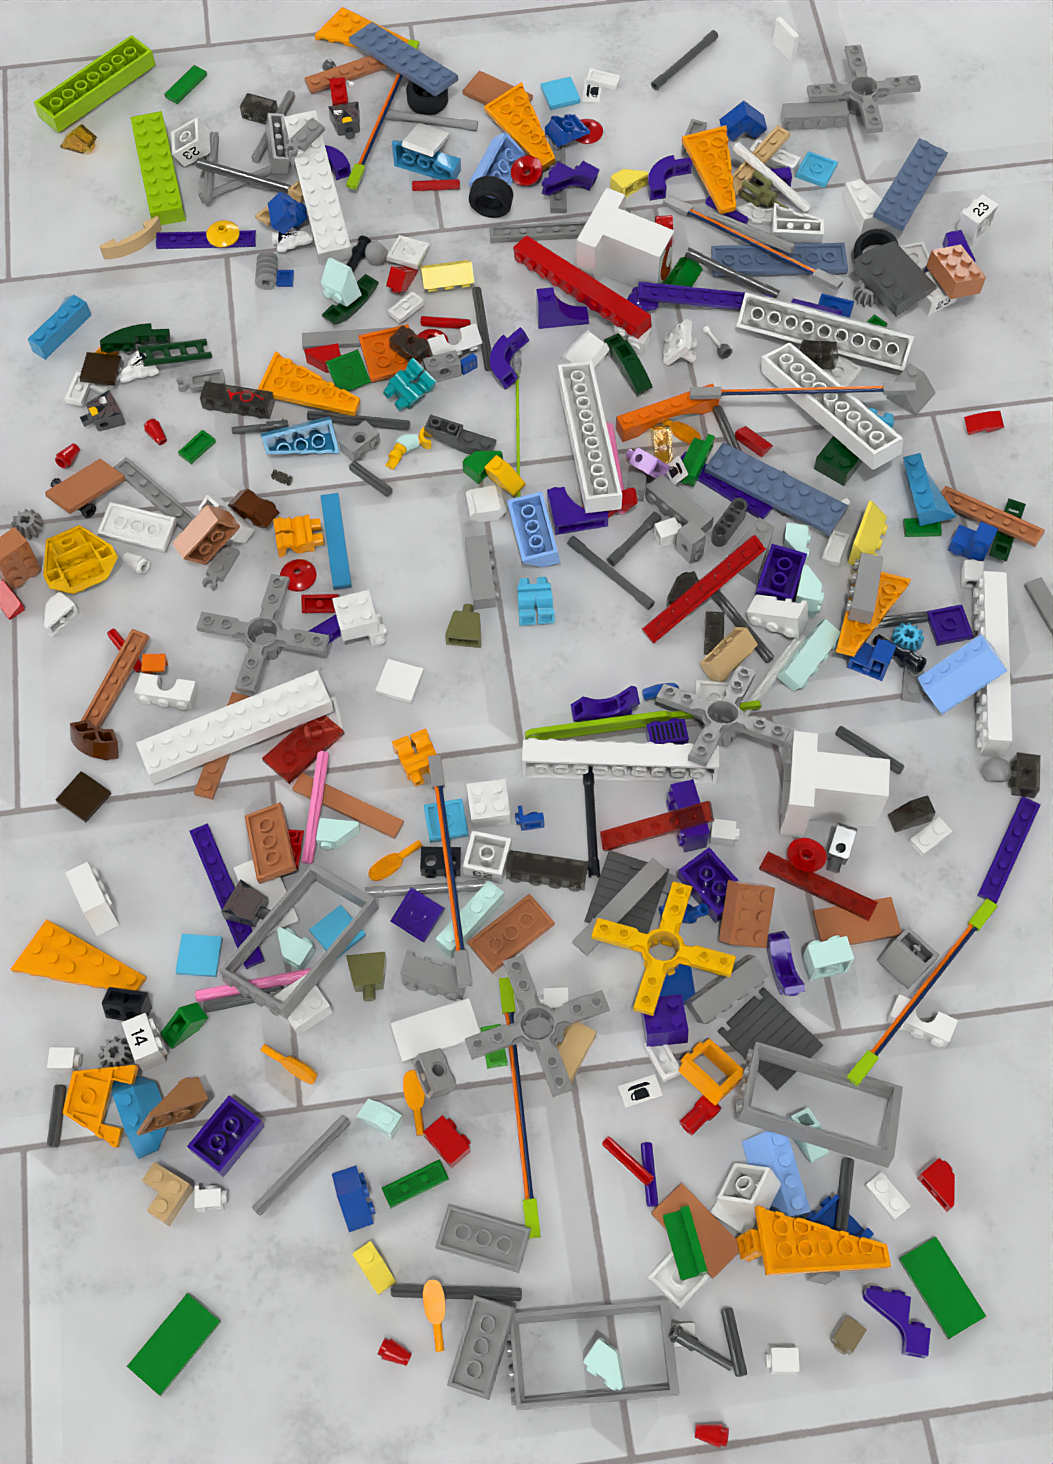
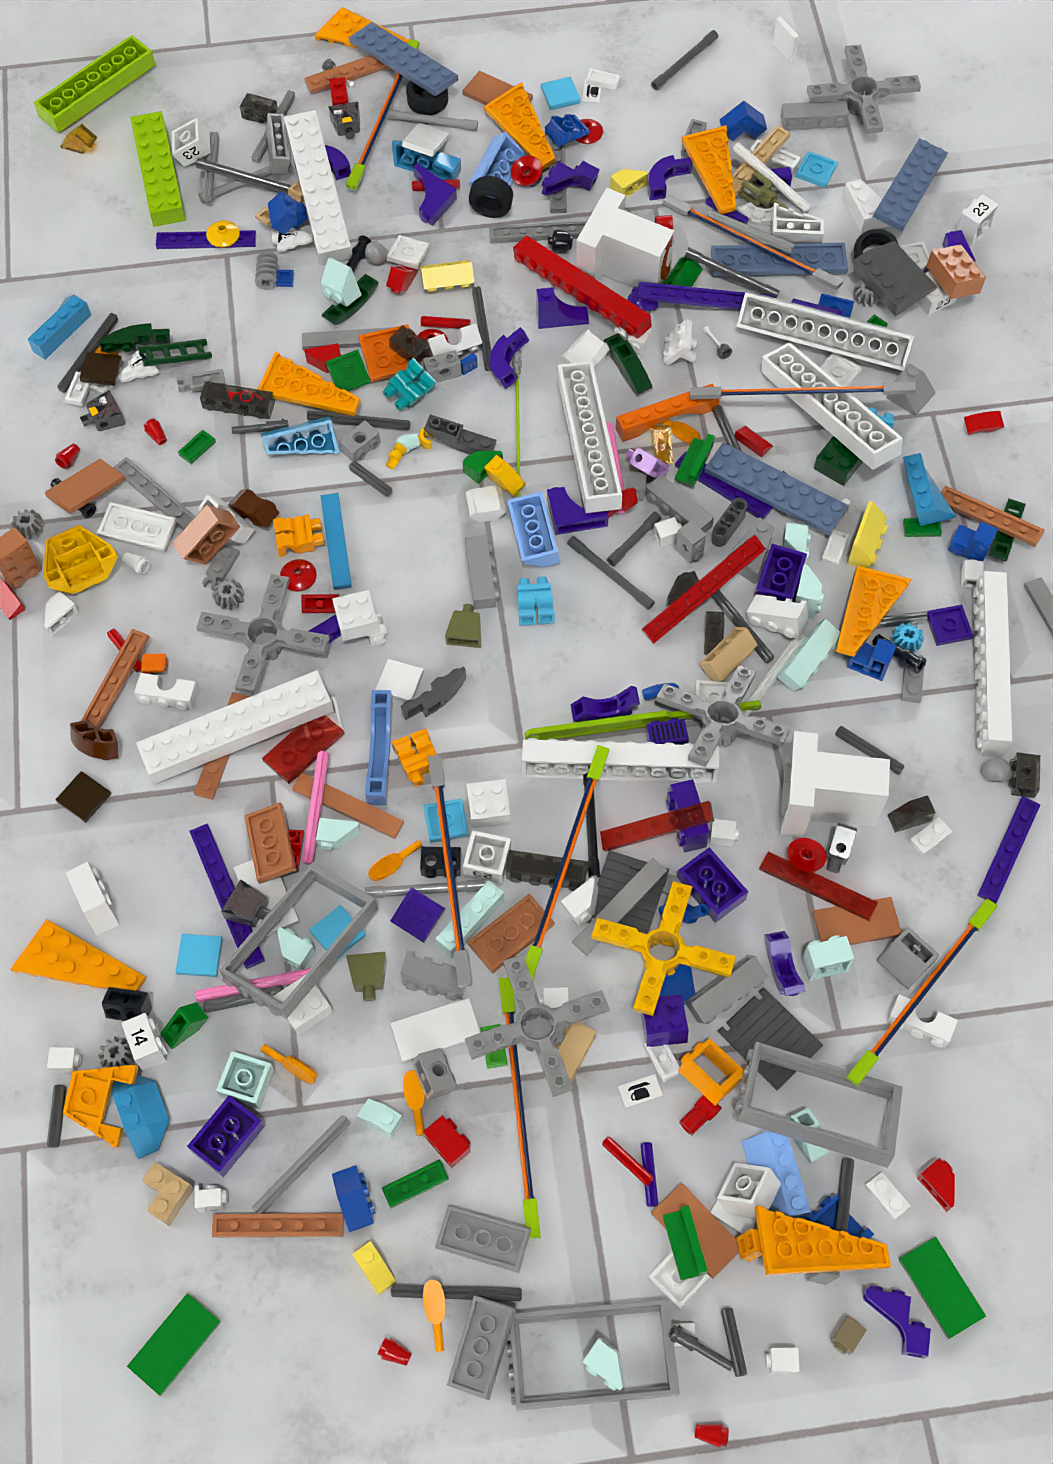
(92, 346): none -> dark grey axle
(133, 243): tan slope -> none
(178, 1106): medium nougat slope -> none
(185, 84): green tile -> none
(228, 594): none -> light grey gear
(245, 1079): none -> light aqua brick
(277, 1225): none -> nougat plate
(281, 477): clear smoke piece -> none
(305, 137): light grey plate -> none
(380, 740): none -> medium blue arch
(406, 307): white plate -> none
(438, 195): none -> dark purple arch
(441, 692): none -> dark grey slope
(530, 821): blue bracket -> none
(560, 241): none -> black head
(582, 902): none -> white slope
(595, 772): none -> piece
(677, 470): white sticker -> none
(747, 914): nougat brick -> none
(822, 353): clear smoke brick -> none
(865, 588): light grey brick -> none
(962, 674): light blue slope -> none

